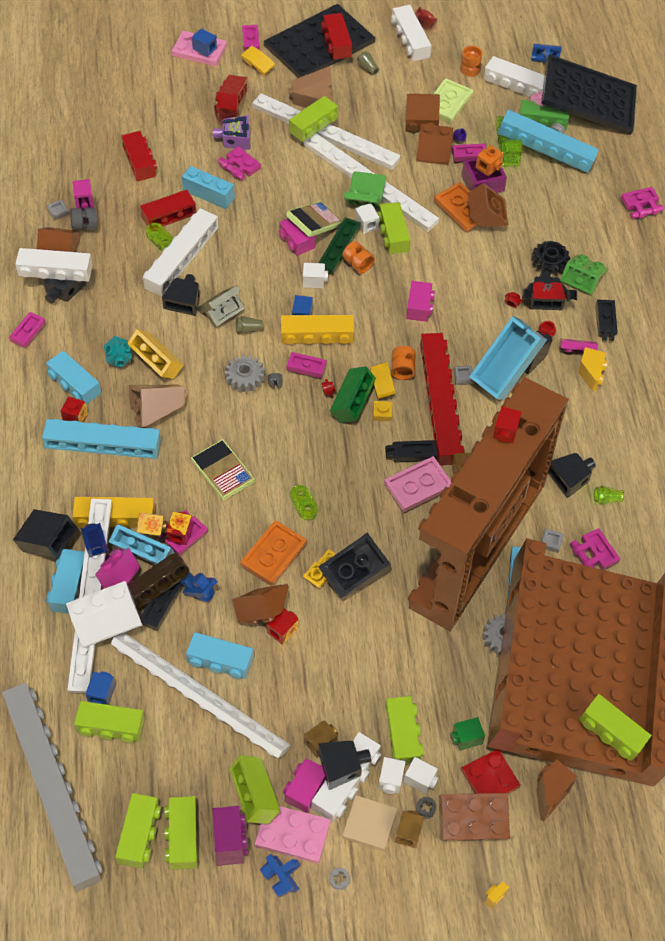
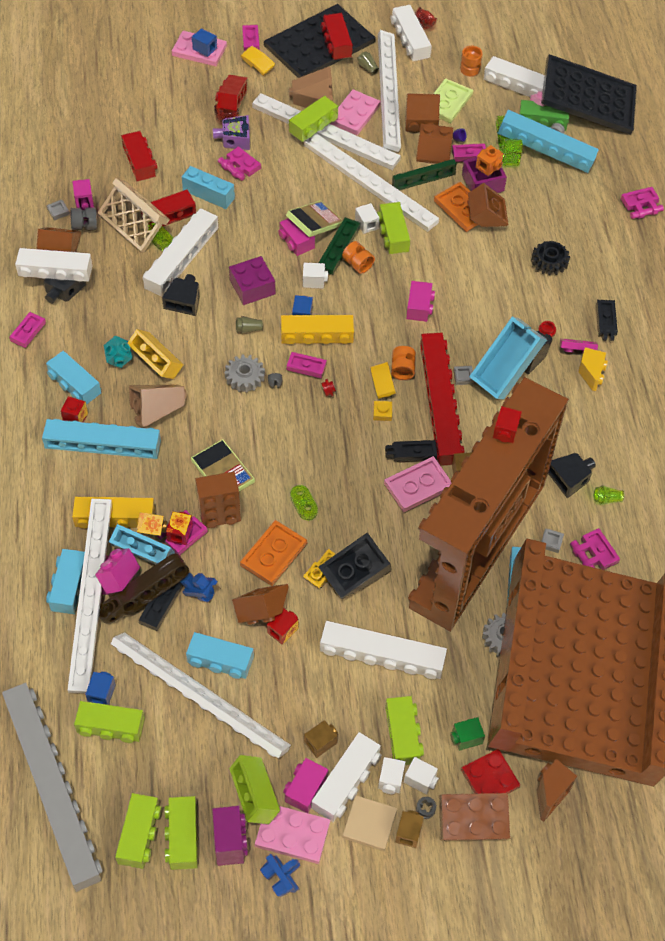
(45, 533): black brick -> none
(94, 539): clear blue brick -> none
(104, 614): white slope -> none
(142, 204): none -> tan fence
(218, 499): none -> dark orange brick
(222, 306): bracket -> none
(252, 280): none -> magenta brick
(341, 762): black torso -> none
(344, 884): light grey bush -> none
(352, 394): green brick -> none
(356, 112): none -> bright pink plate
(365, 189): bright green bracket -> none
(382, 650): none -> white brick
(389, 91): none -> white plate
(424, 175): none -> dark green plate
(495, 894): yellow plate -> none
(512, 299): red plate -> none
(538, 51): blue hips -> none
(547, 293): black torso -> none
(583, 273): bright green bracket -> none
(614, 727): lime brick -> none

